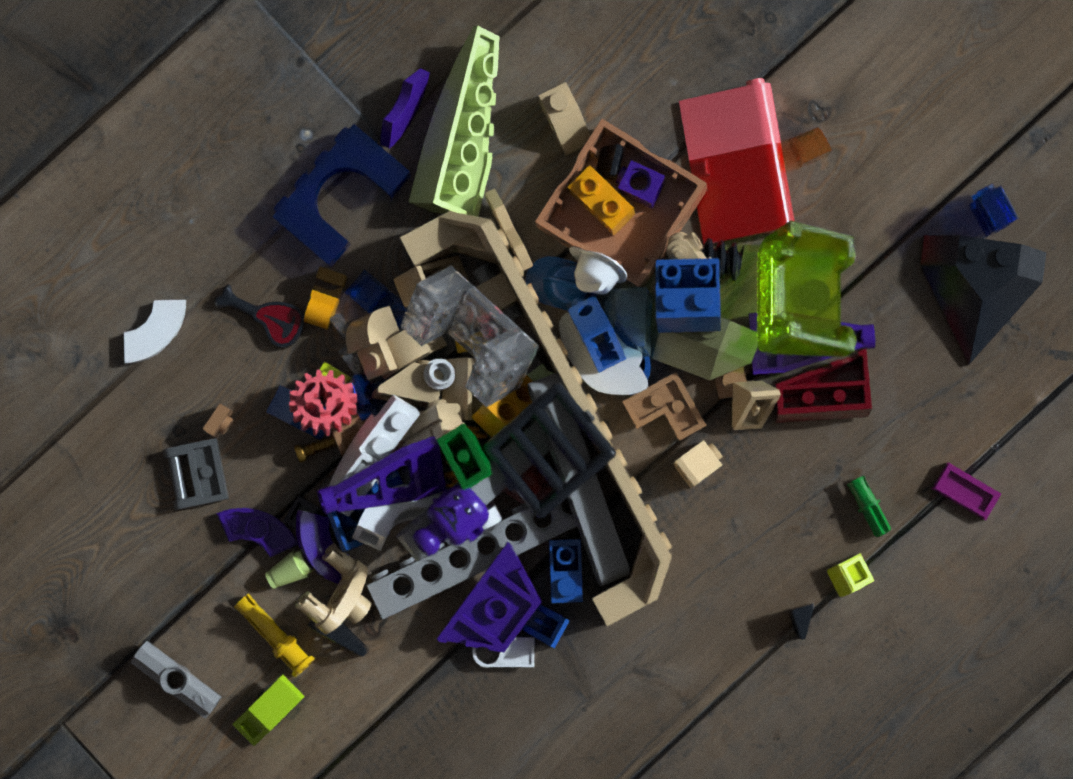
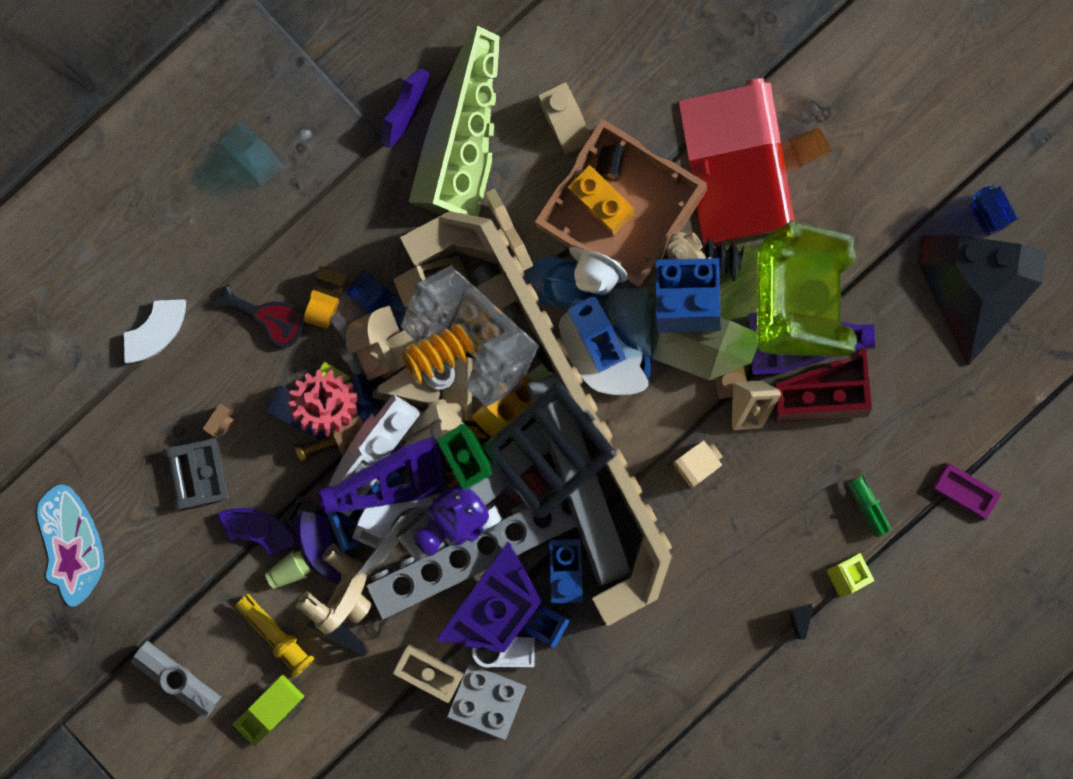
(71, 544): none -> sticker
(252, 153): none -> clear light blue slope
(351, 153): clear blue arch -> none
(389, 542): none -> white sticker
(428, 673): none -> tan brick
(436, 352): none -> light orange piece
(486, 702): none -> light grey hinge
(646, 196): dark purple brick -> none
(669, 399): medium nougat plate -> none

